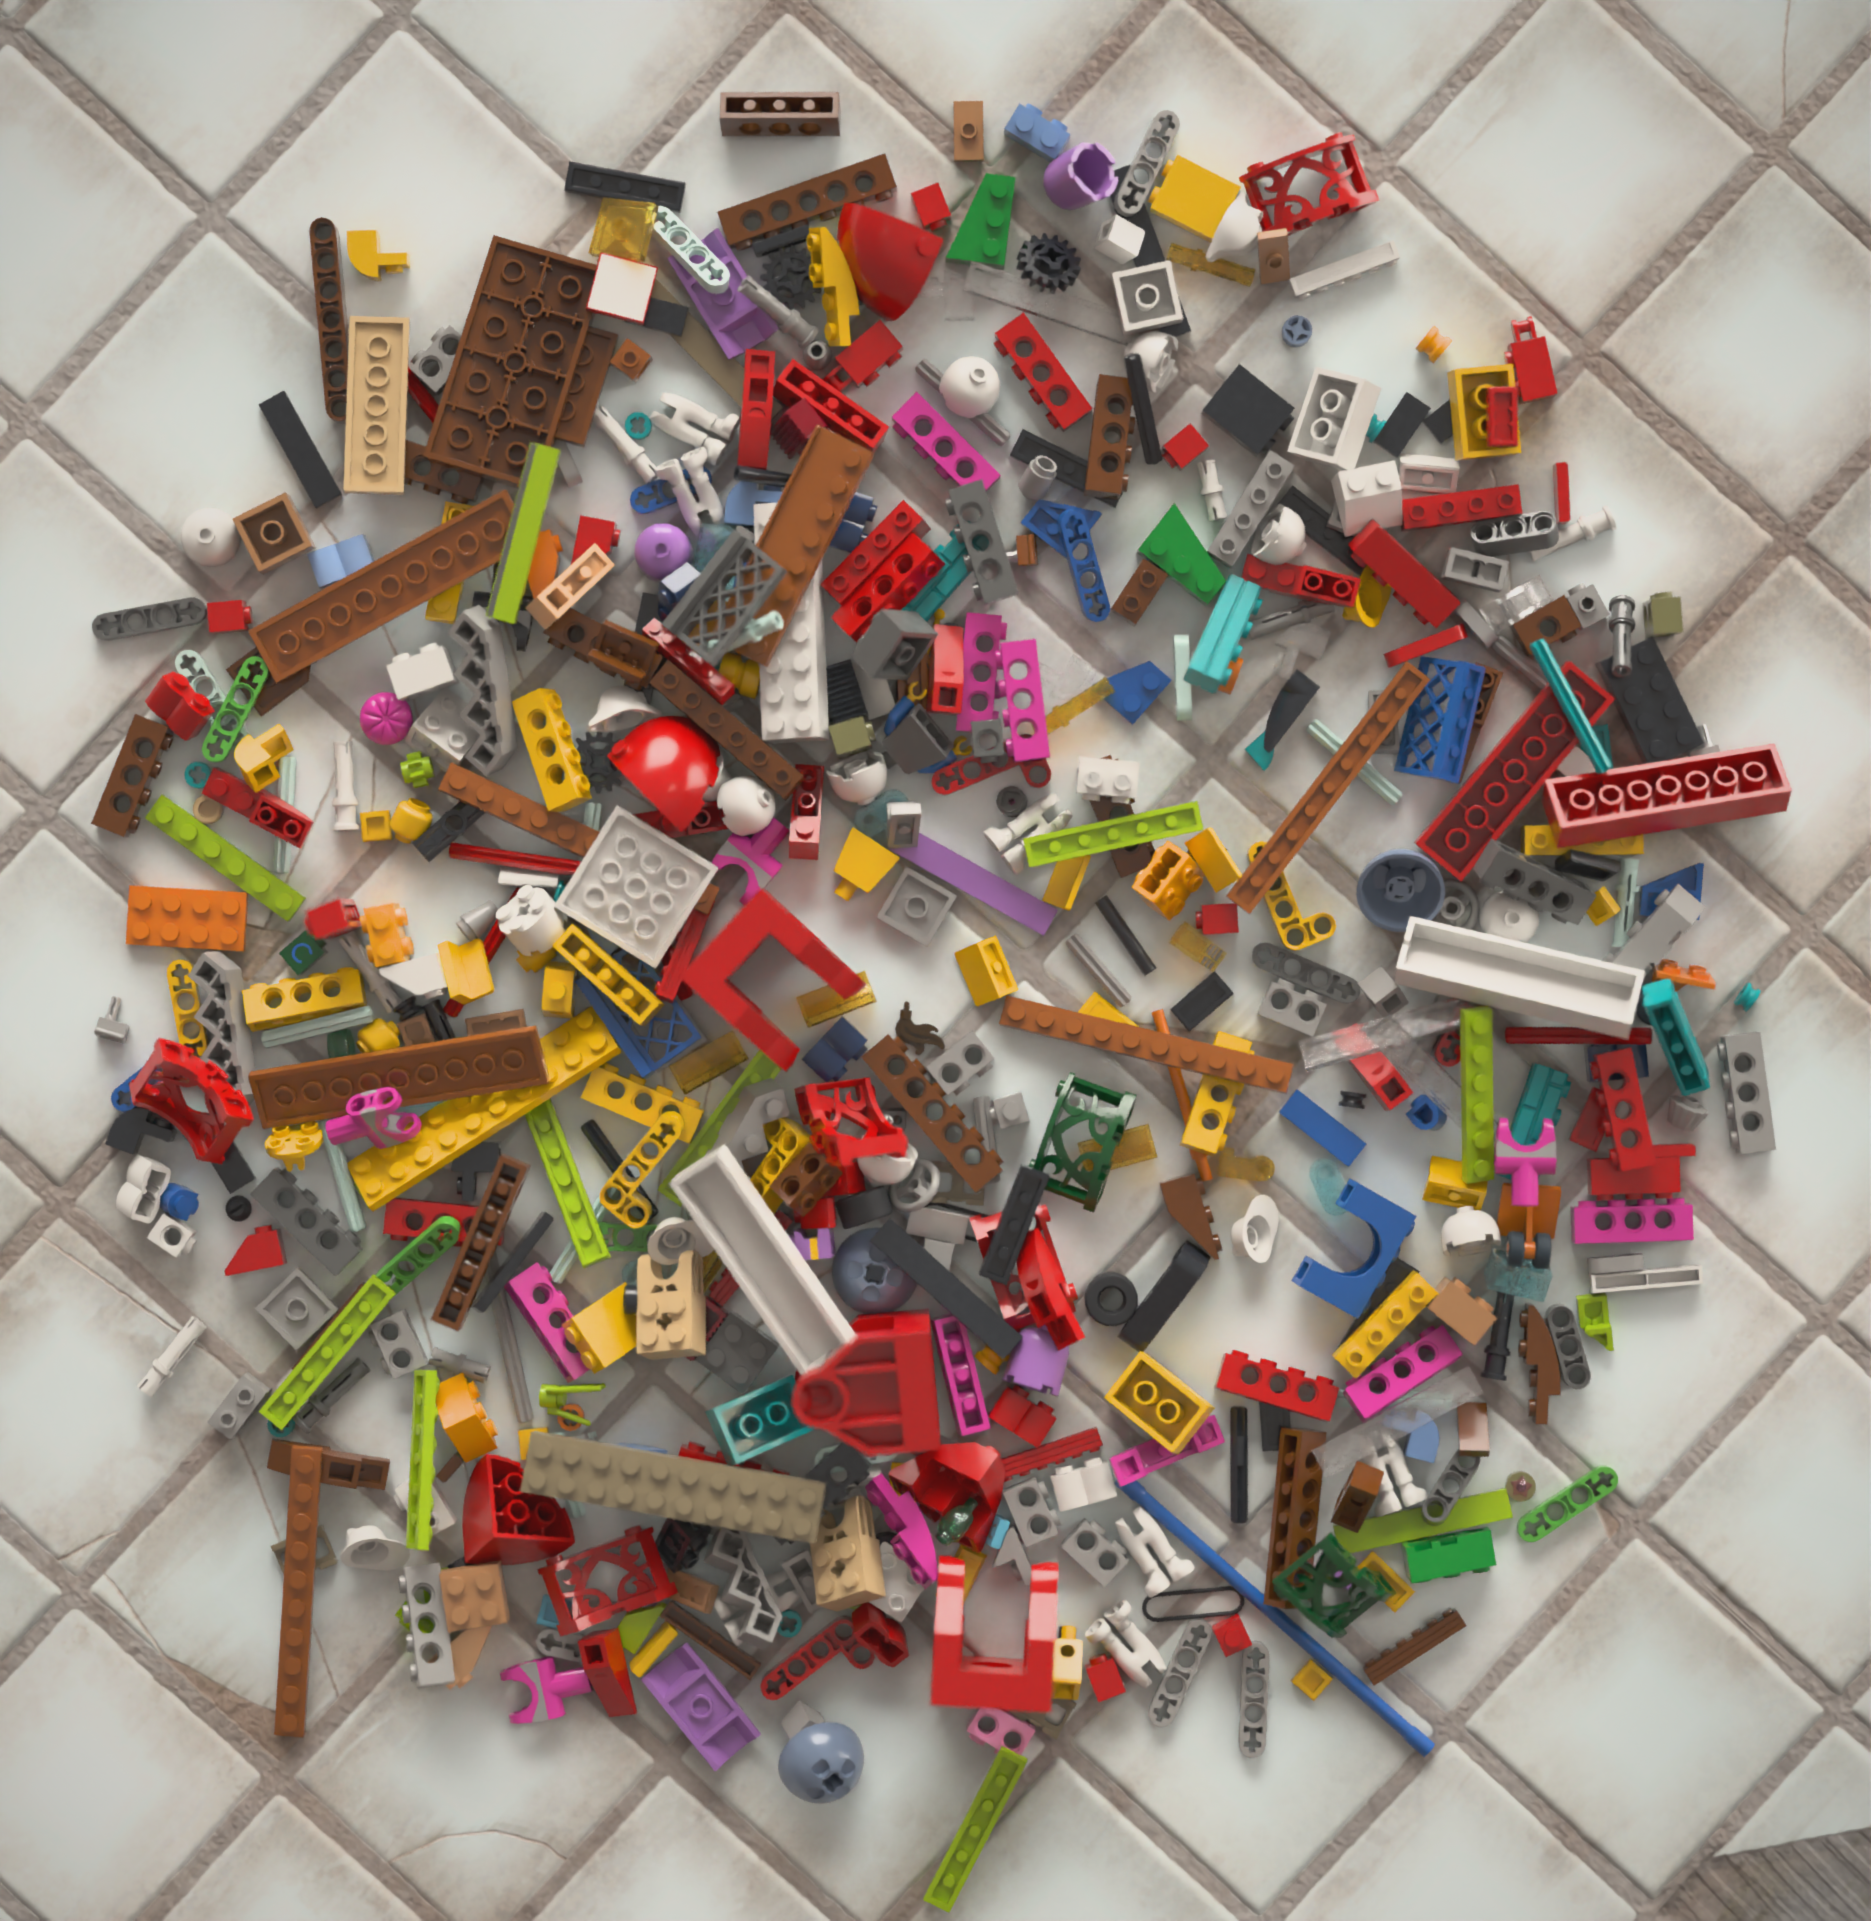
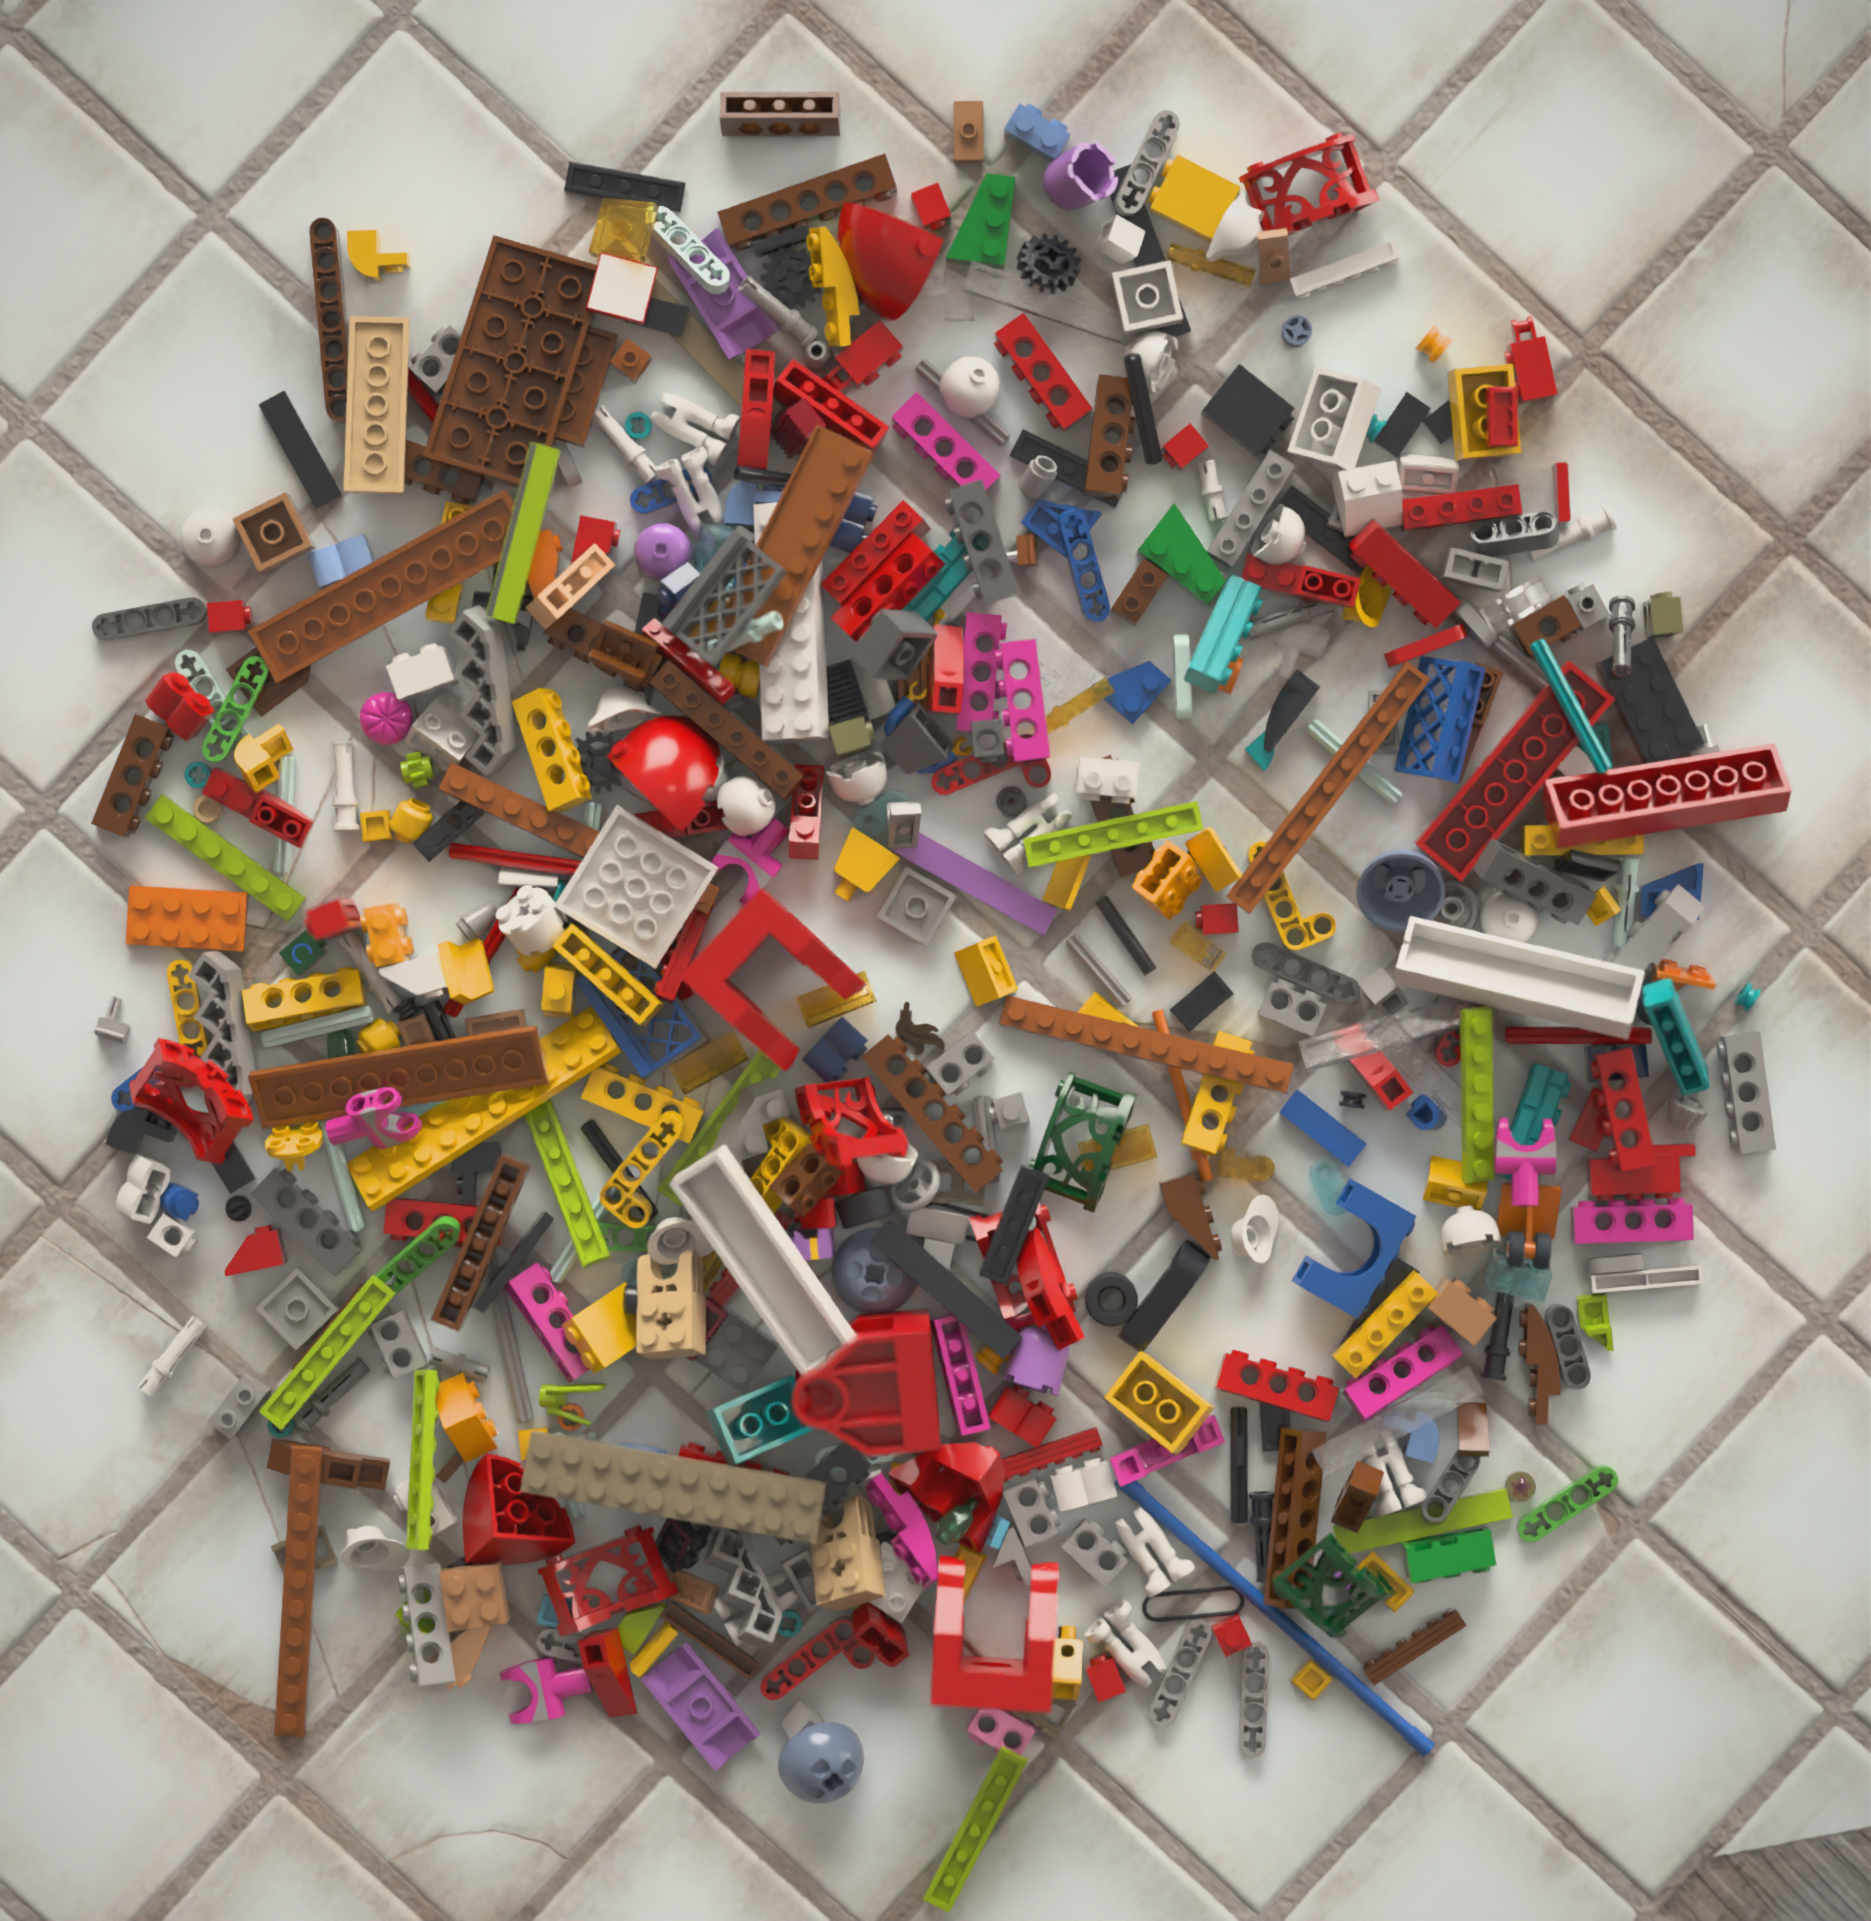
(1262, 1517): none -> black pin

